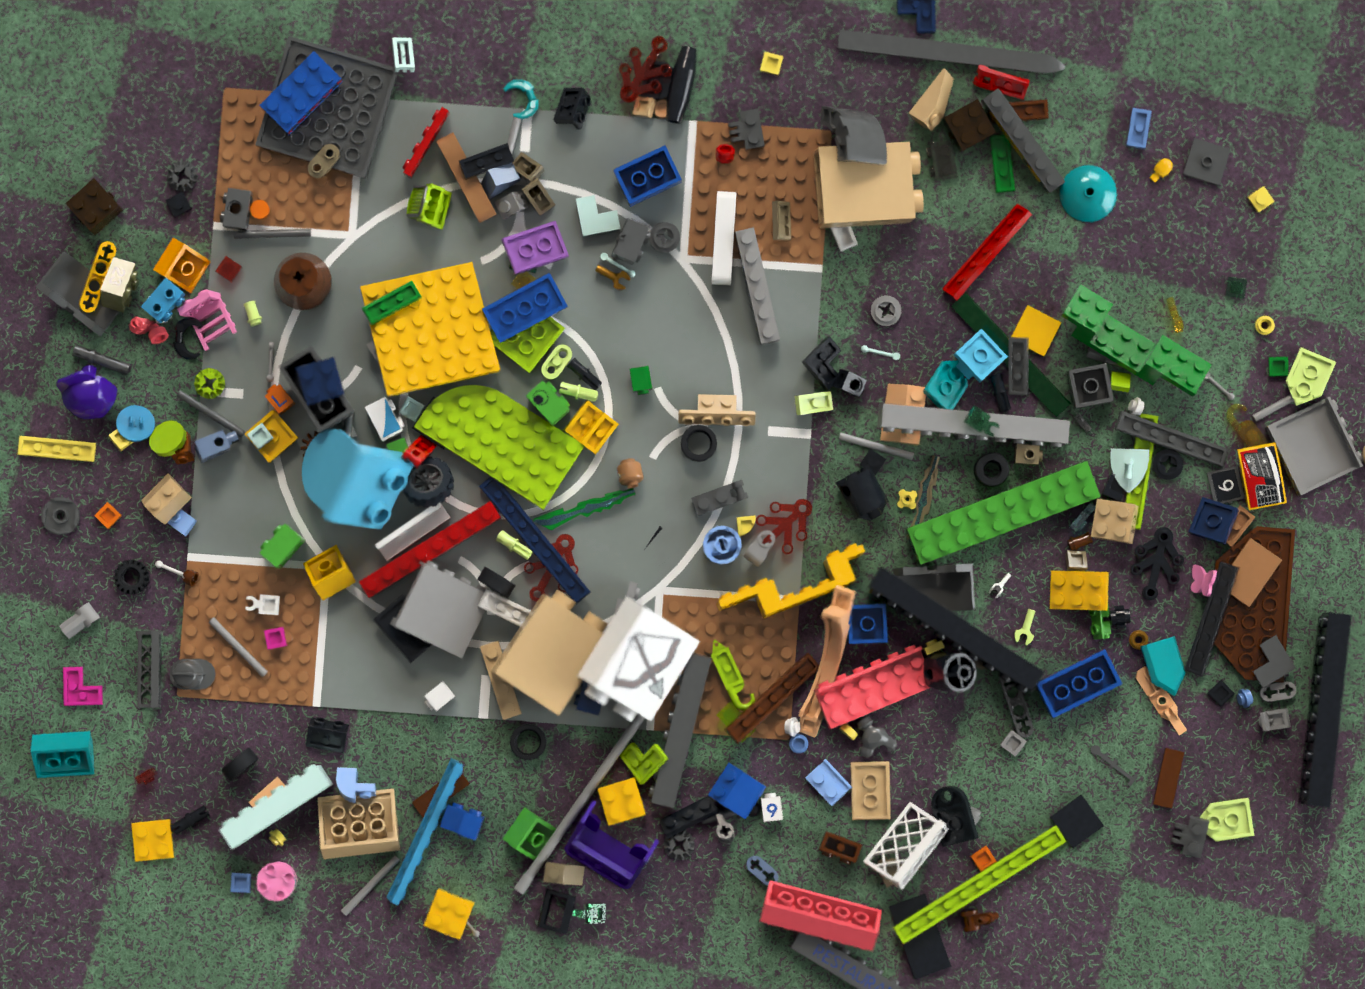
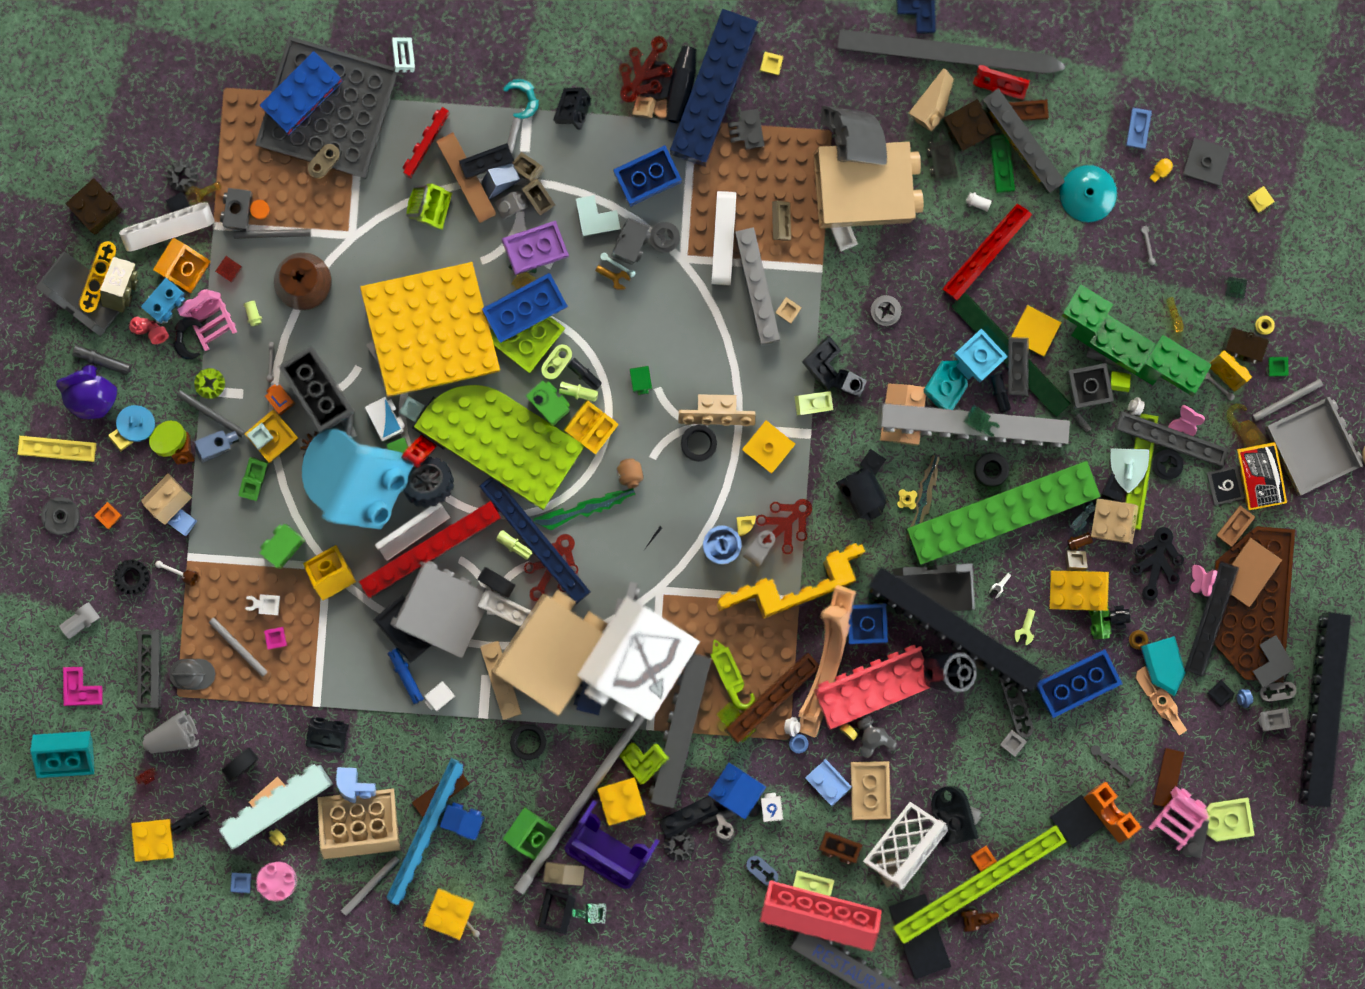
(167, 227): none -> white beam
(172, 735): none -> light grey cone
(202, 192): none -> clear yellow bar
(253, 479): none -> bright green slope
(320, 381): dark blue plate -> none
(391, 302): green tile -> none
(405, 675): none -> blue pin
(714, 87): none -> dark blue brick
(718, 498): dark grey plate -> none
(725, 153): red tile -> none
(768, 446): none -> yellow plate
(788, 310): none -> tan plate
(813, 883): none -> yellowish green plate
(864, 349): light aqua hinge -> none
(876, 446): light grey bar -> none
(933, 646): light yellow plate -> none
(978, 201): none -> white pin
(1028, 454): dark tan brick -> none
(1119, 824): none -> orange arch
(1151, 261): none -> light grey hinge
(1187, 421): none -> bright pink animal
(1187, 807): none -> bright pink plate
(1213, 521): dark blue plate -> none
(1230, 371): none -> yellow plate
(1243, 344): none -> dark brown brick
(1309, 376): yellowish green tile -> none

